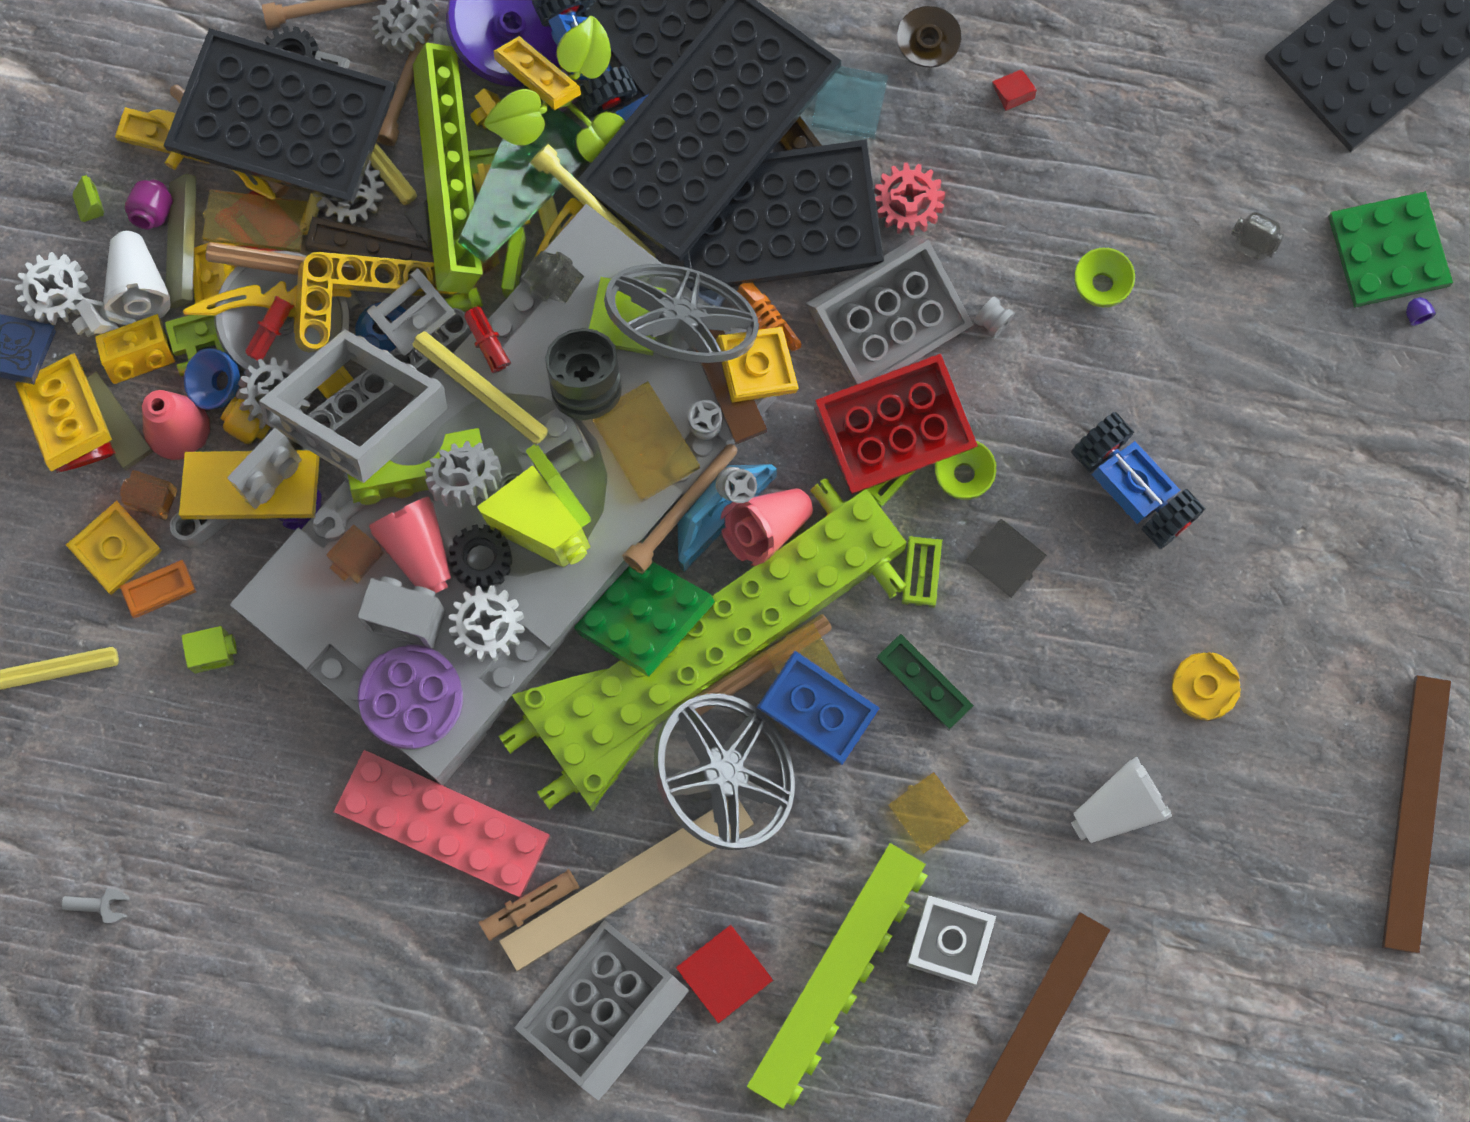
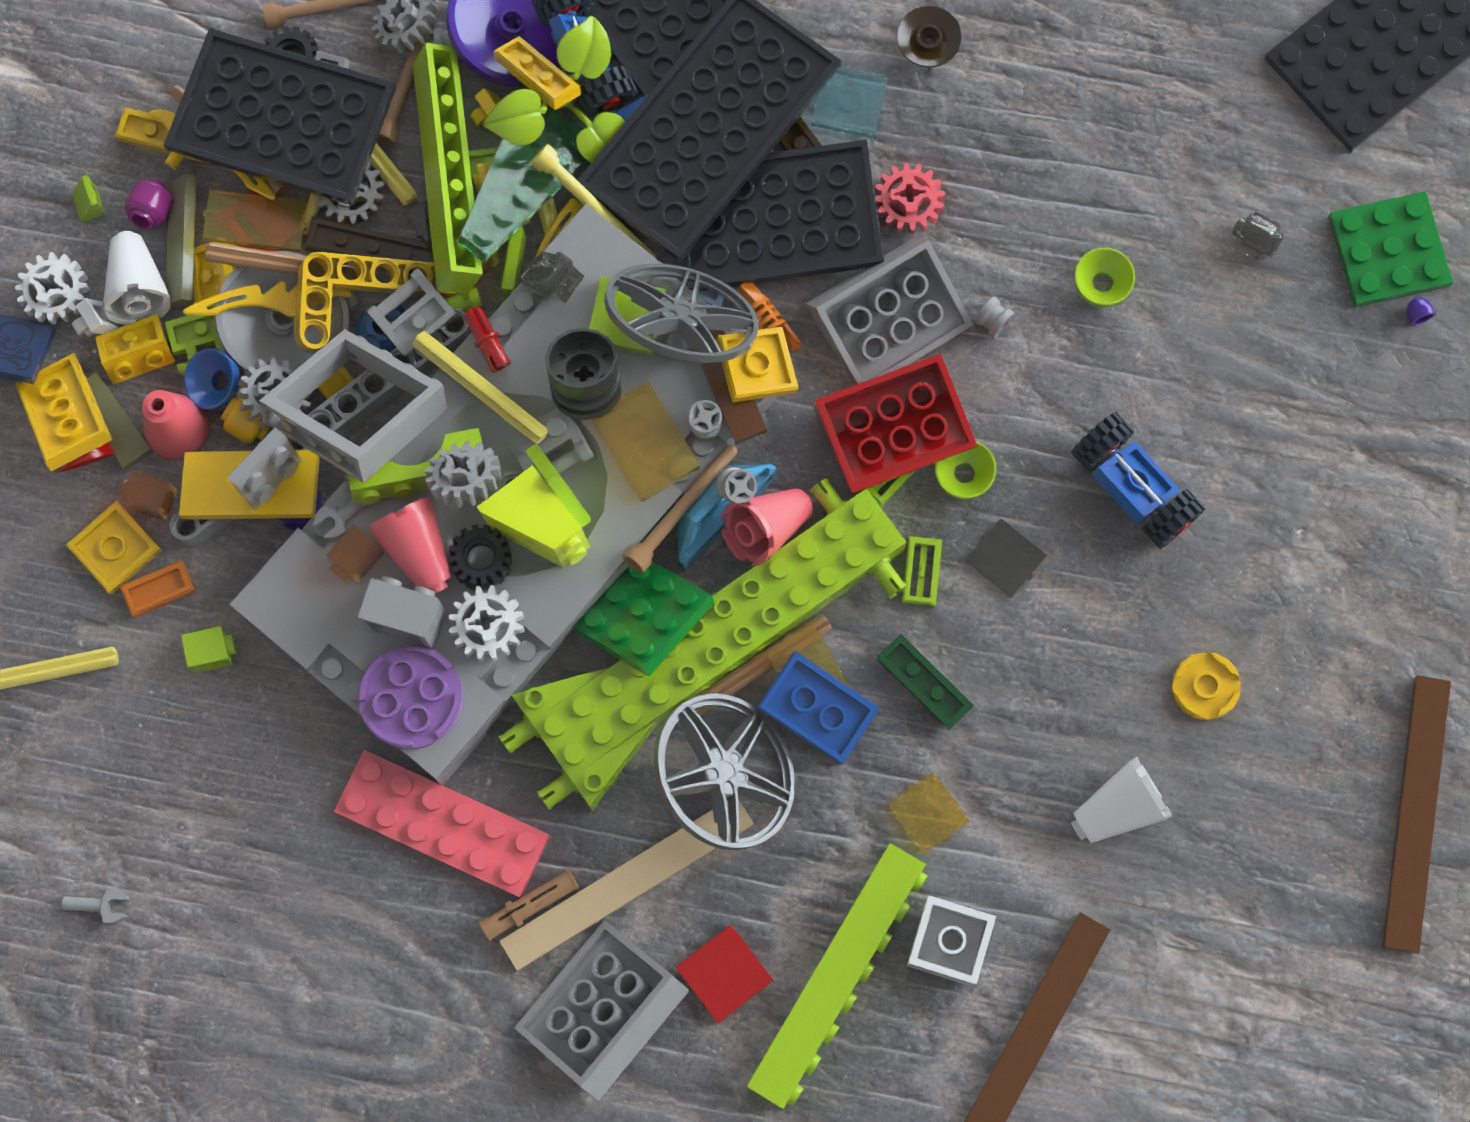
(268, 329): red axle -> none
(1014, 89): red slope -> none

